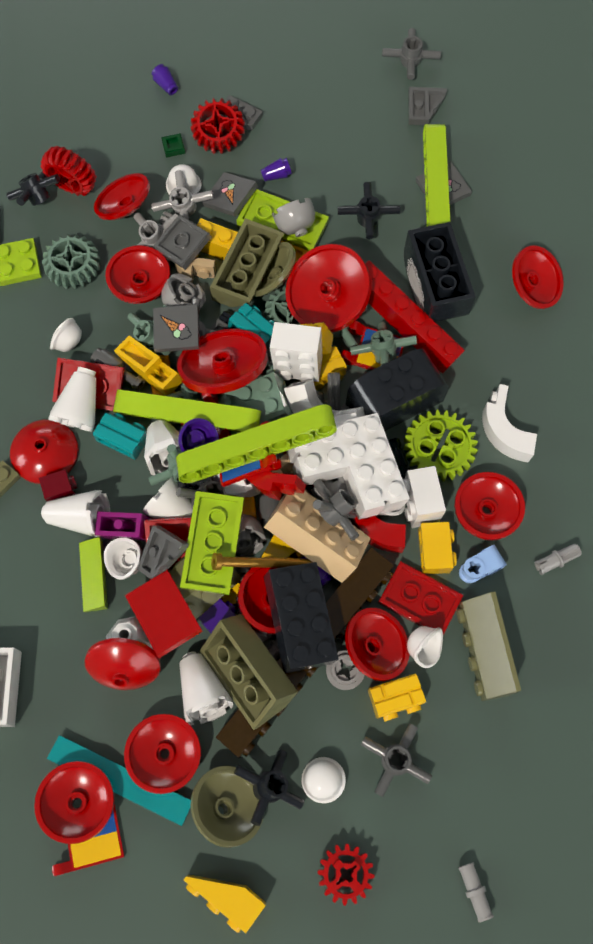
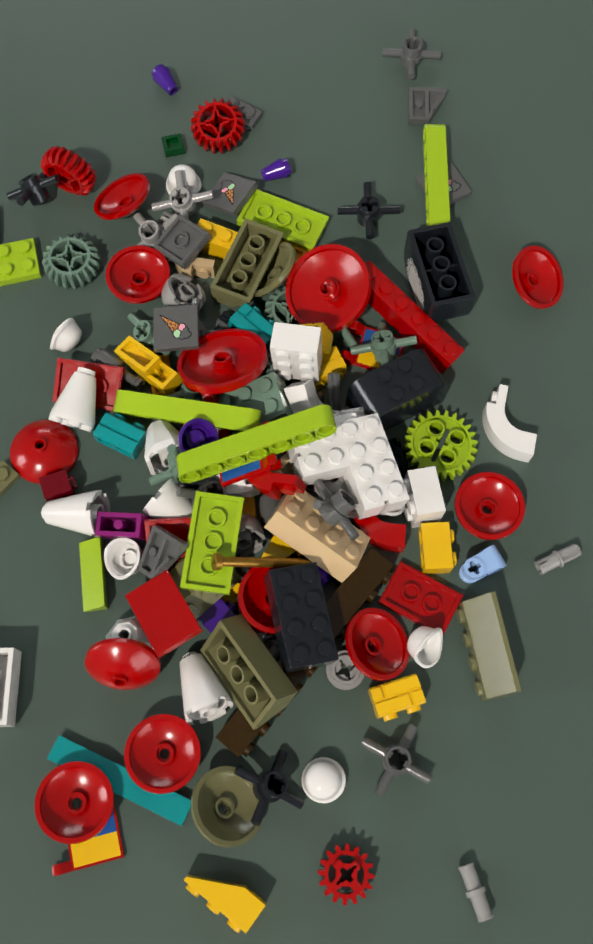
(295, 217): light grey cylinder -> none

